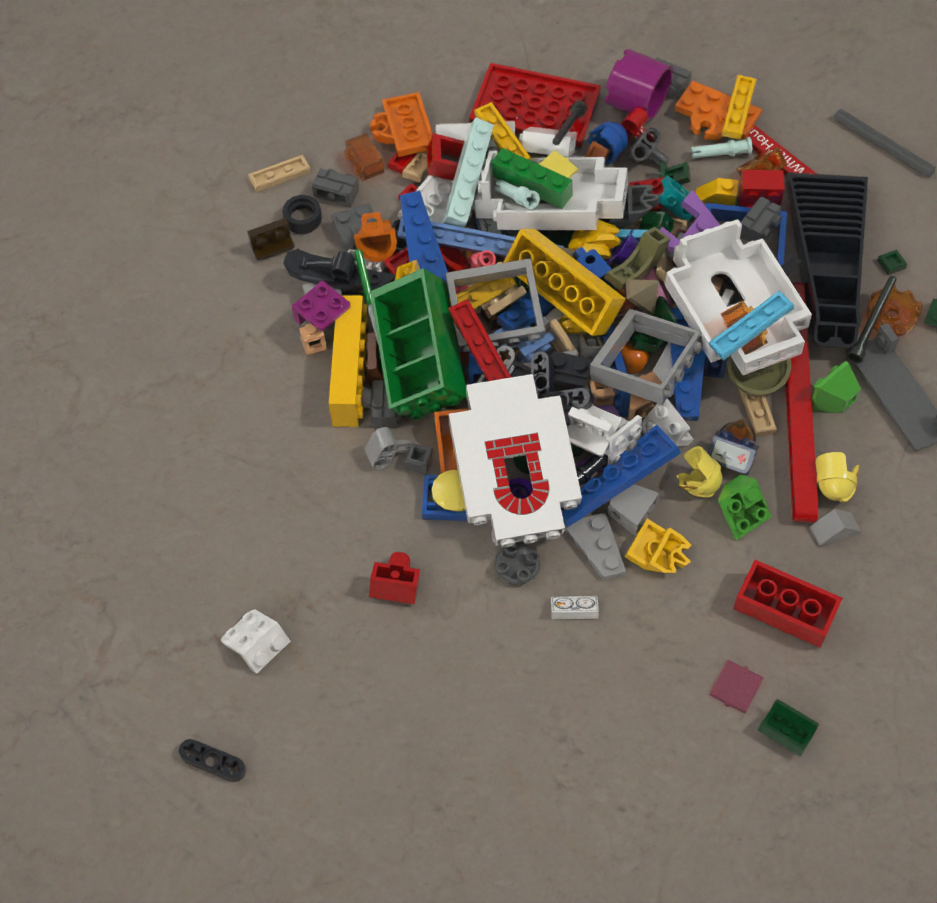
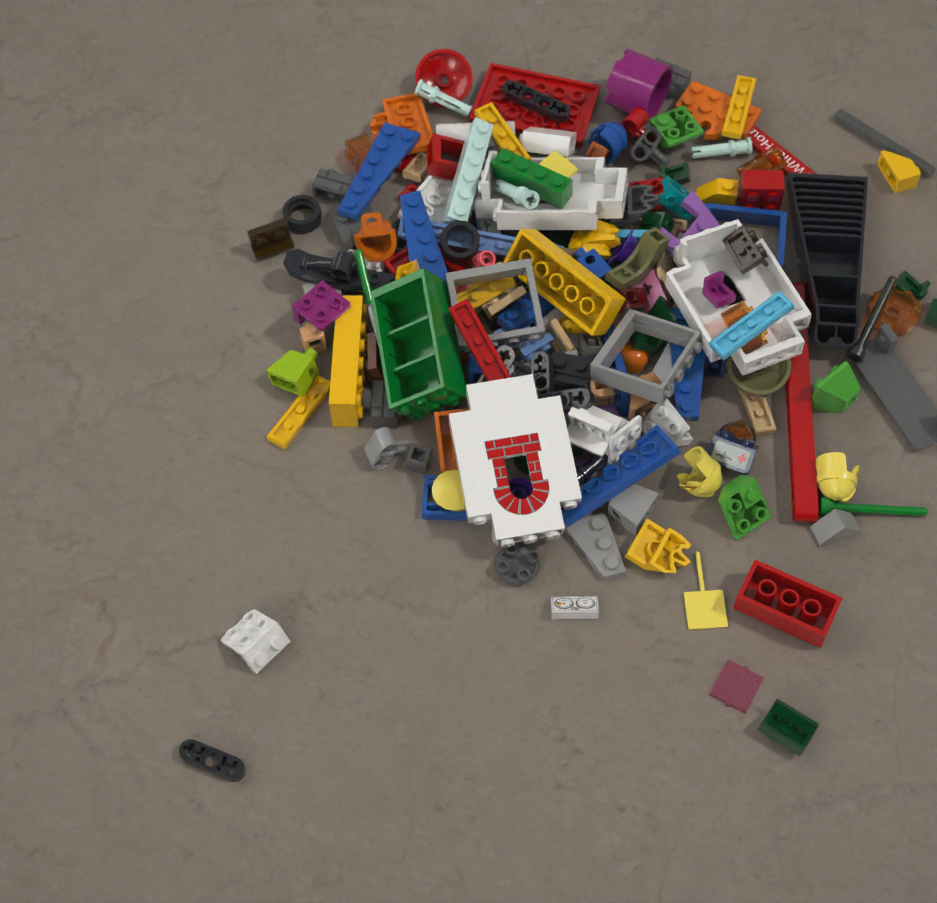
(279, 173): tan tile -> none
(294, 371): none -> lime torso
(299, 413): none -> yellow tile
(383, 157): none -> blue wing
(395, 580): red brick -> none
(431, 94): none -> light aqua pin
(448, 65): none -> red dish
(460, 226): none -> black tyre
(516, 91): none -> black beam
(577, 110): pearl dark grey piece -> none
(643, 294): dark tan slope -> none
(675, 127): none -> bright green slope
(704, 607): none -> light yellow piece
(717, 291): none -> magenta bracket
(744, 249): none -> dark brown bracket
(760, 220): dark grey brick -> none
(826, 505): none -> green piece
(892, 262): dark green tile -> none
(898, 171): none -> yellow slope
(907, 282): none -> dark green bracket

